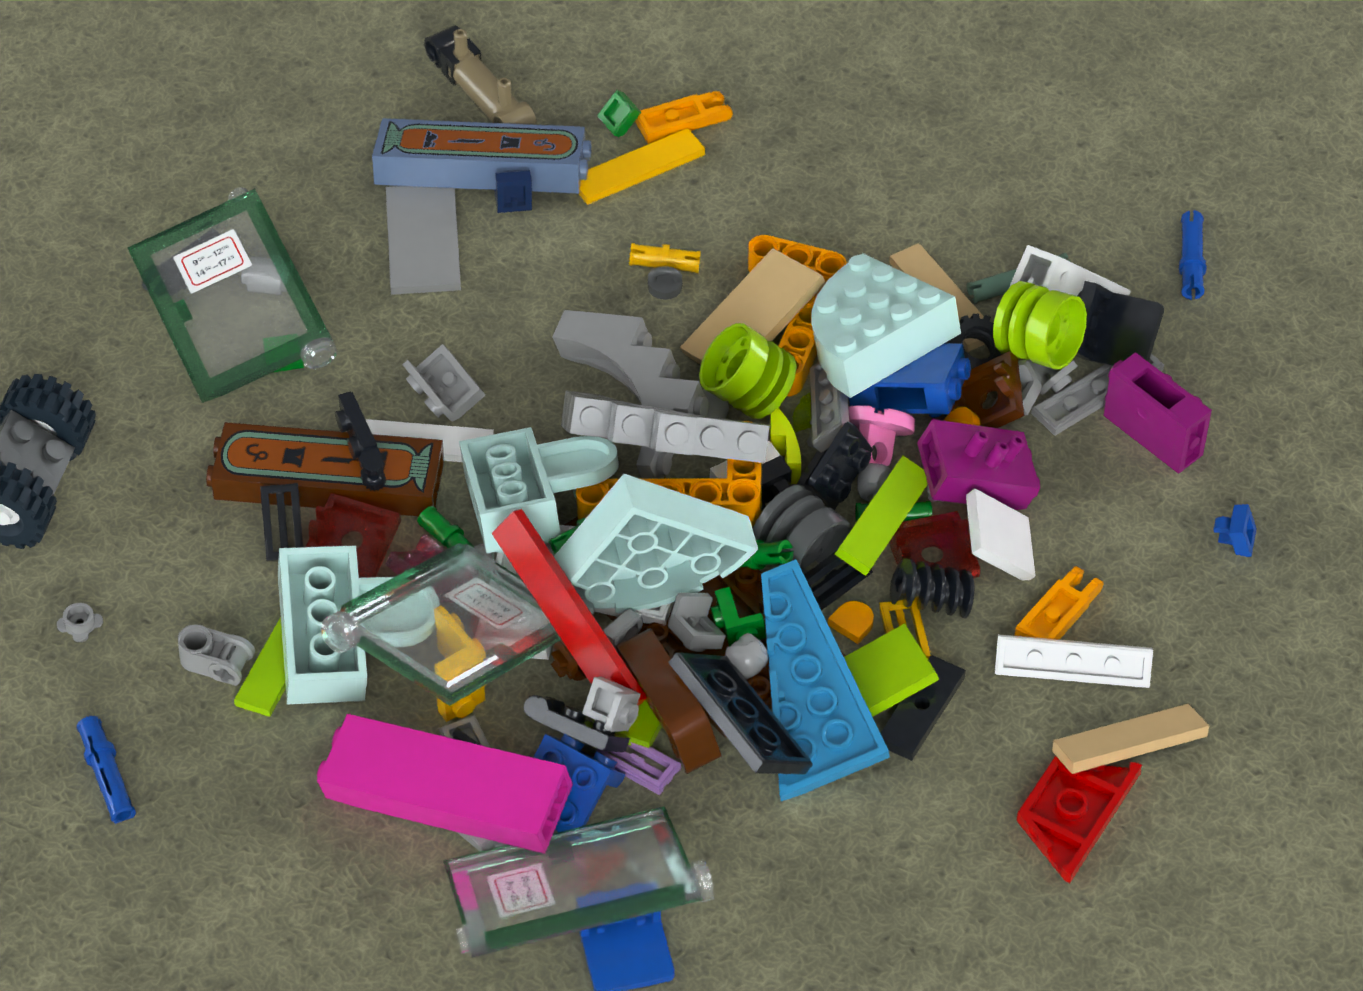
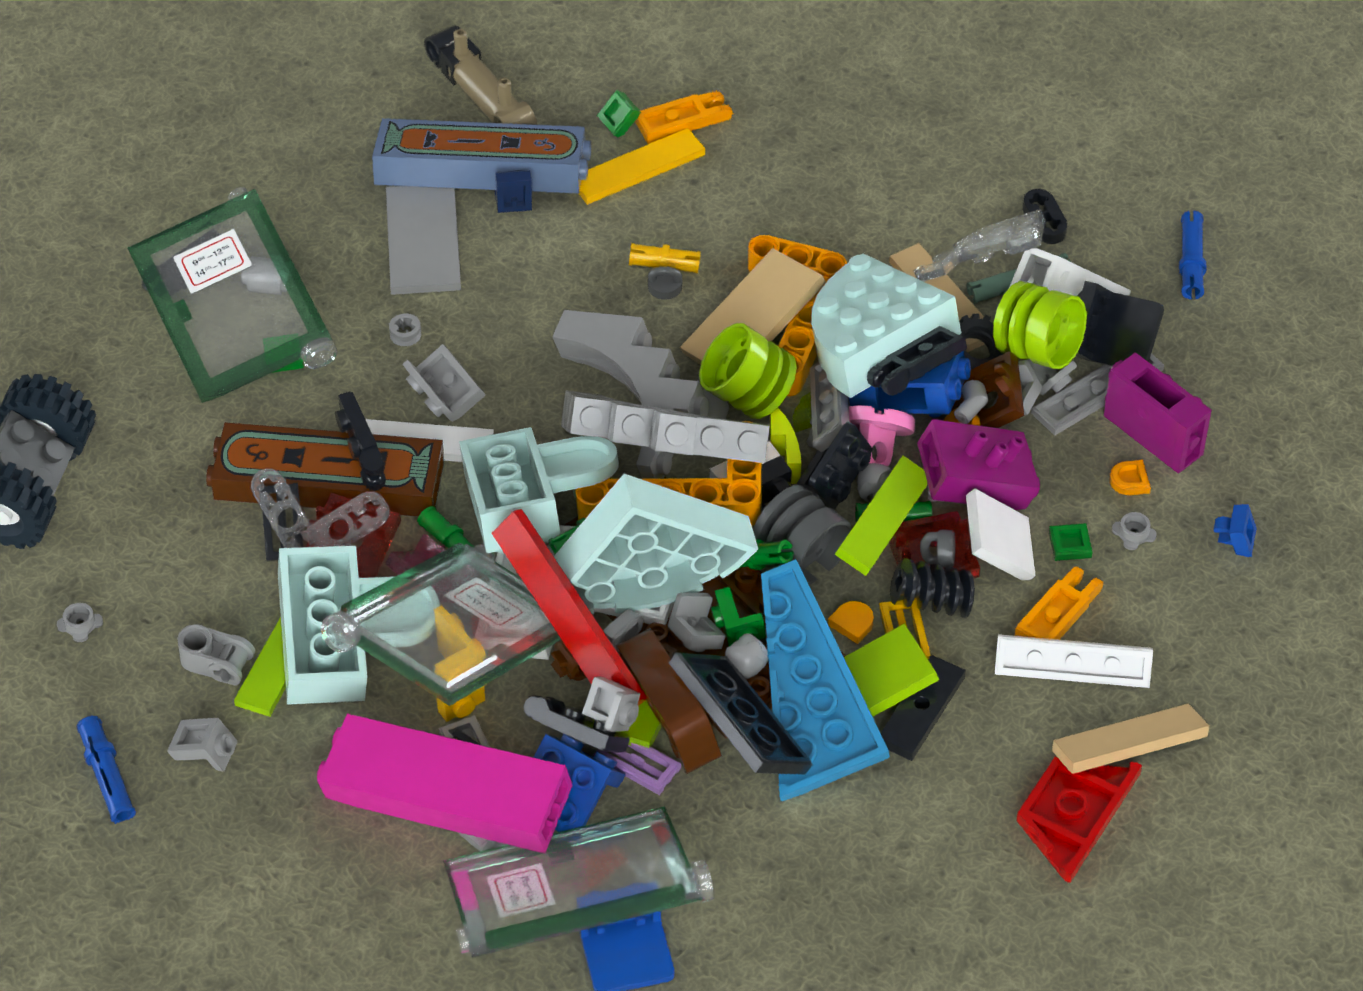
(203, 740): none -> light grey bracket
(318, 531): none -> clear beam
(402, 321): none -> light grey bush
(835, 583): black tile -> none
(915, 360): none -> black hinge
(945, 548): none -> dark grey tile
(974, 400): none -> light grey arm
(1010, 235): none -> clear wing
(1051, 214): none -> black beam
(1070, 542): none -> green tile
(1130, 478): none -> light orange tile
(1137, 522): none -> light grey plate

